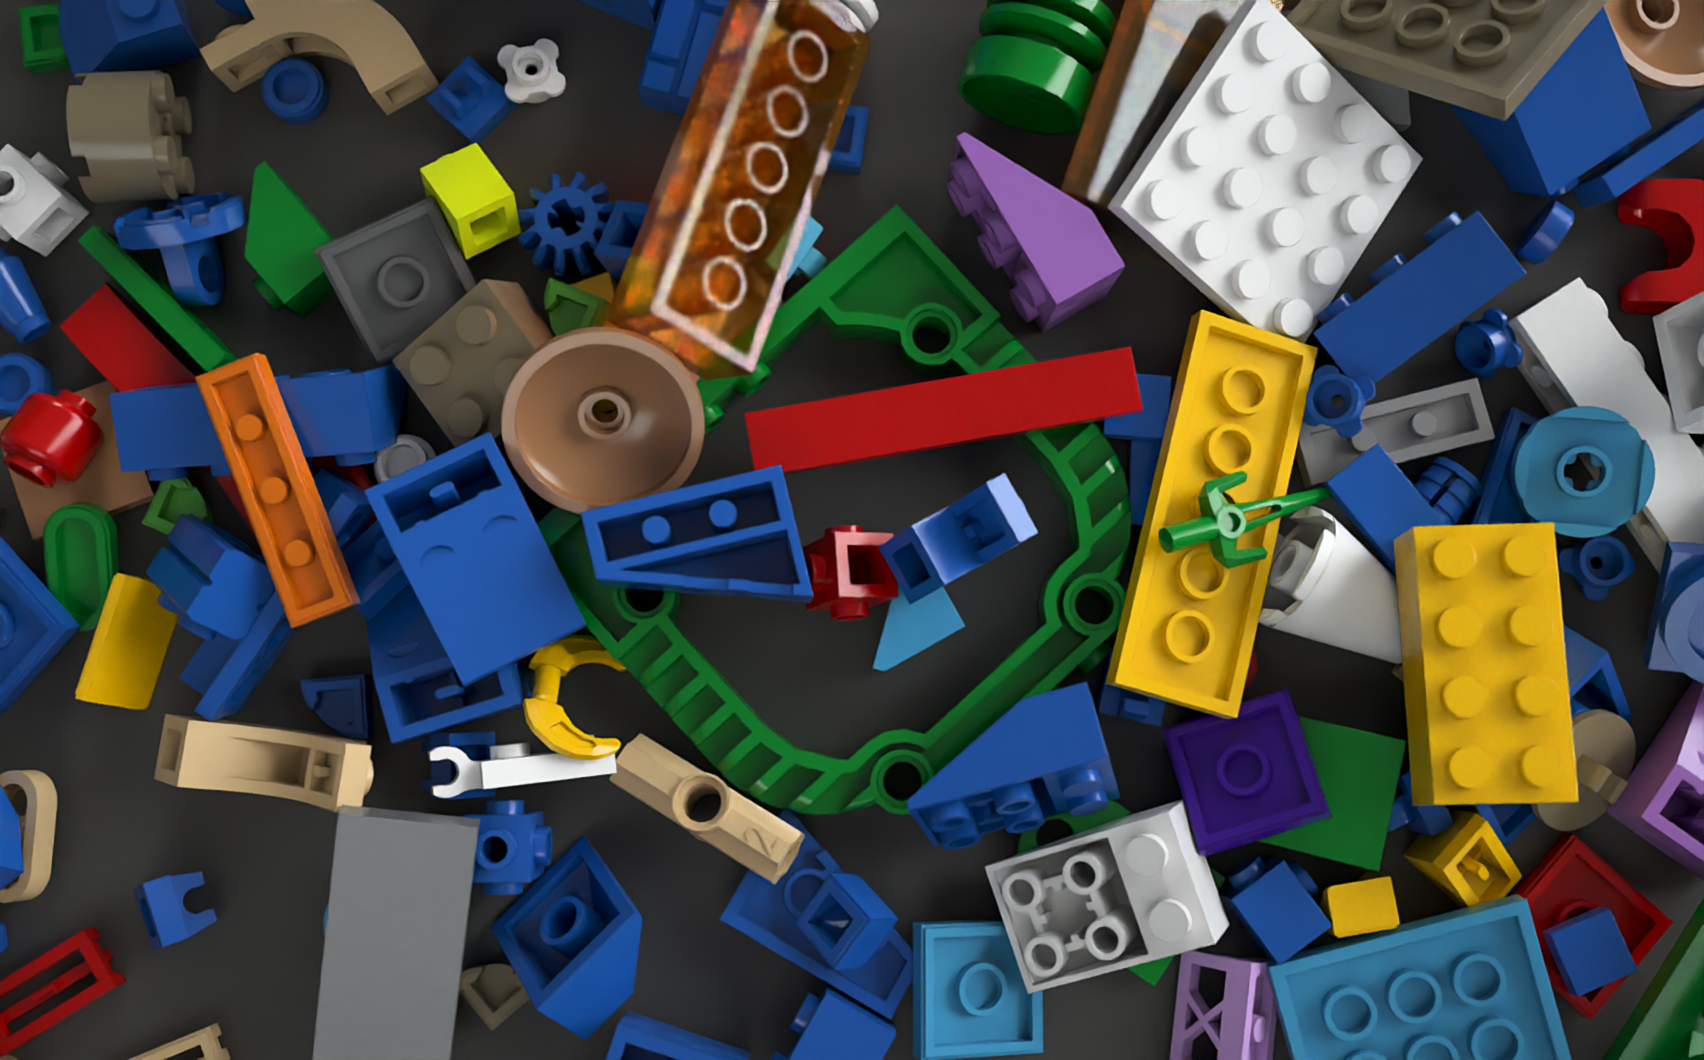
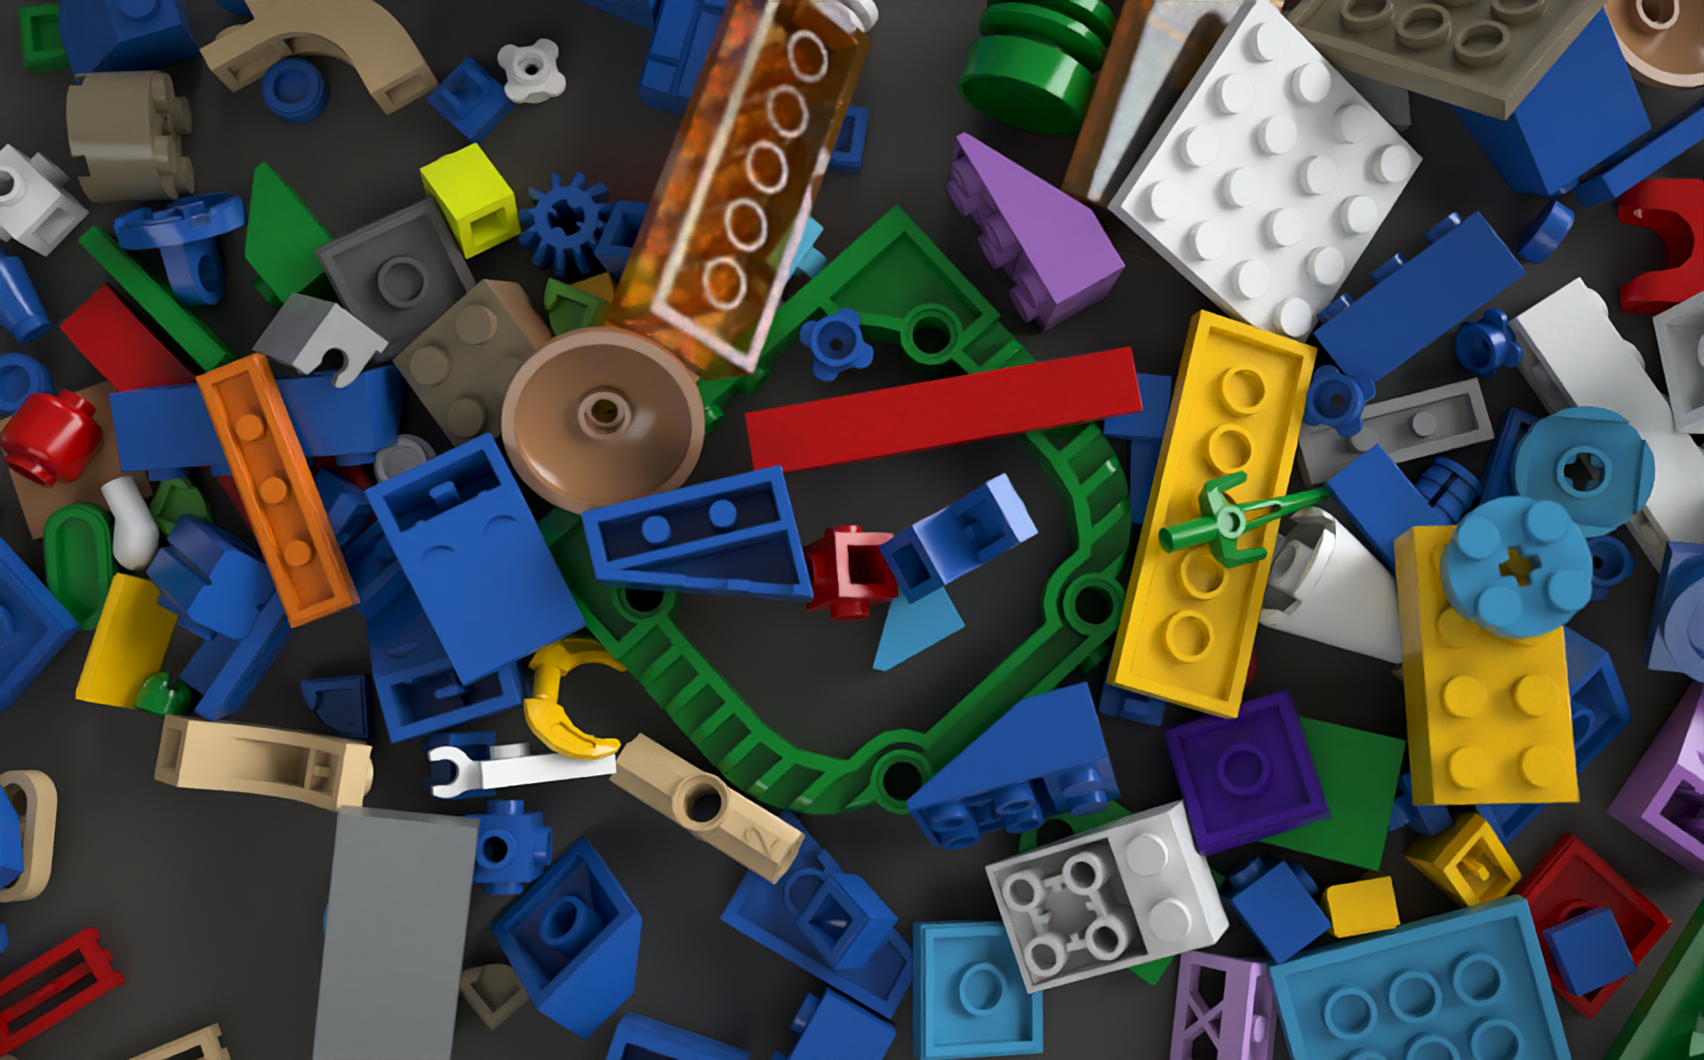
(134, 527): none -> white arm
(158, 700): none -> green hinge
(164, 912): blue tile -> none
(311, 327): none -> light grey hinge
(845, 328): none -> blue plate
(1538, 532): none -> dark azure plate
(1603, 764): dark tan piece -> none

